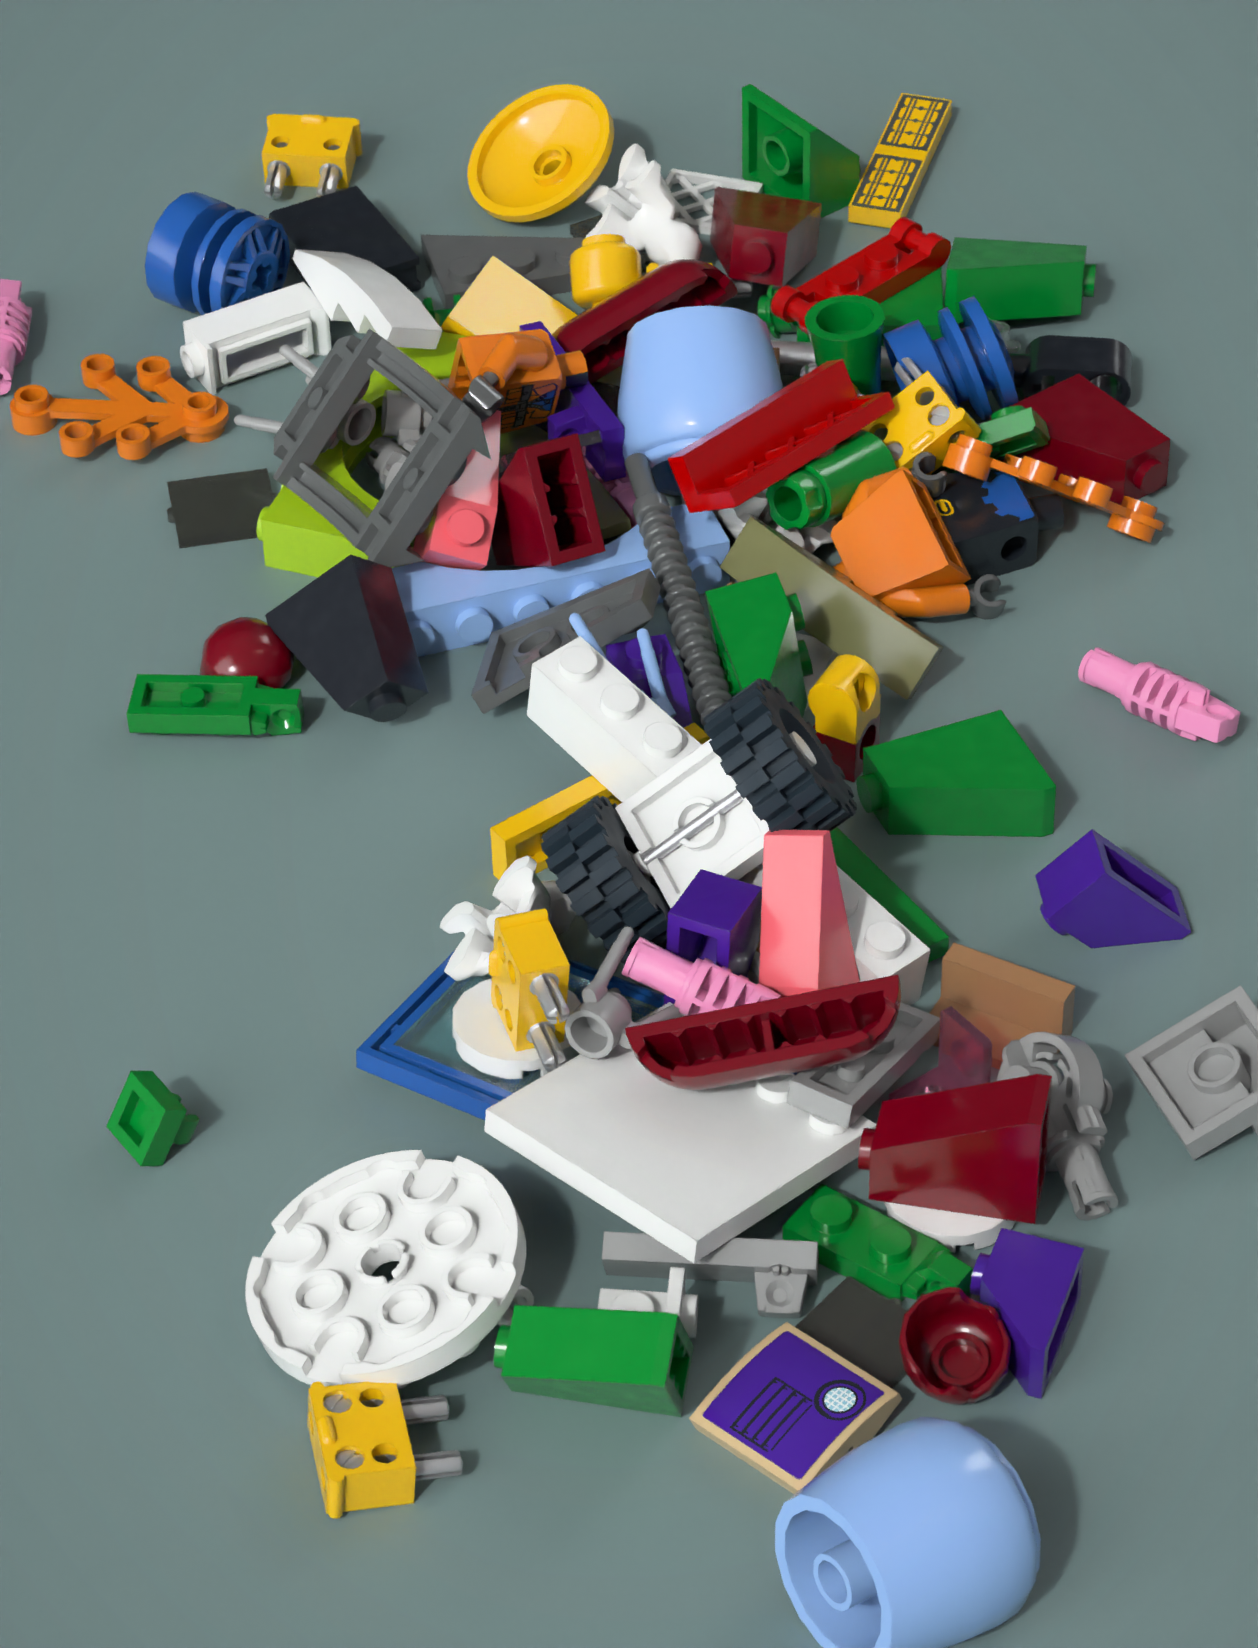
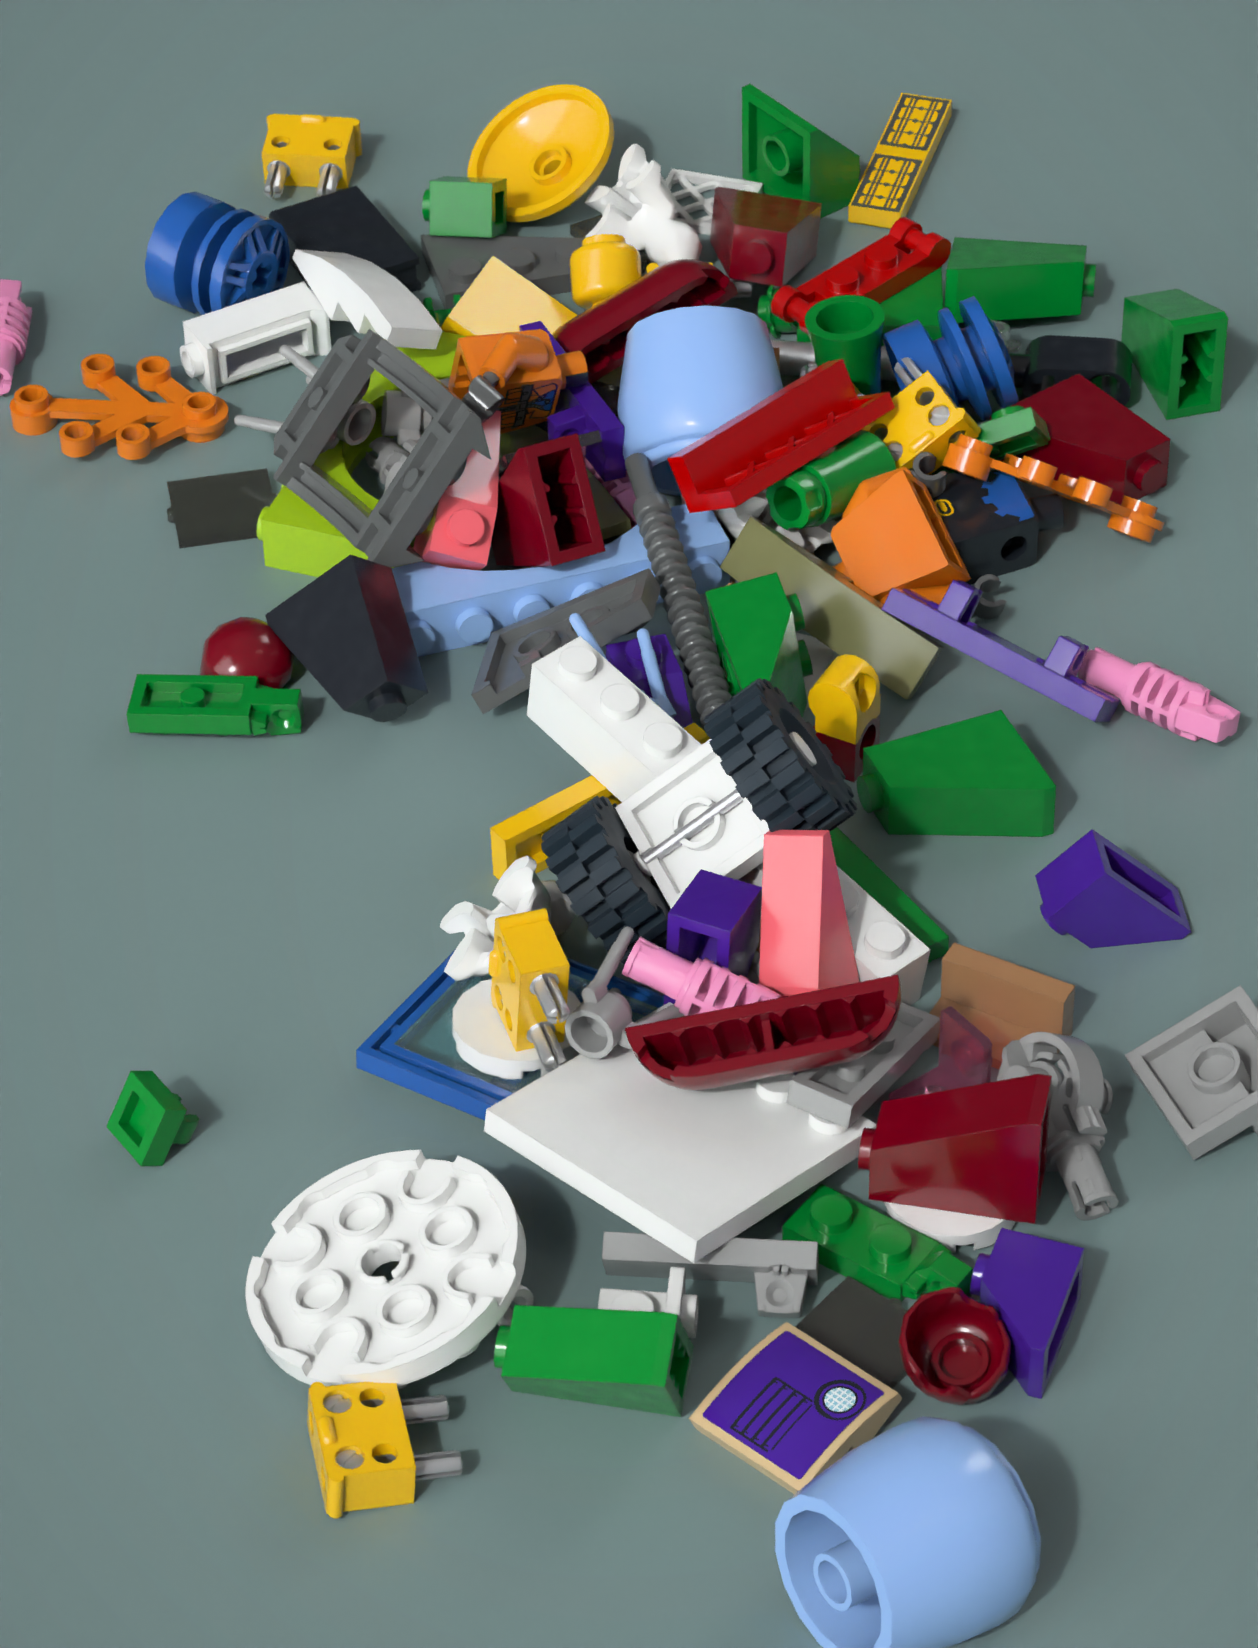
(466, 206): none -> brick
(1050, 677): none -> hinge
(1177, 350): none -> green slope

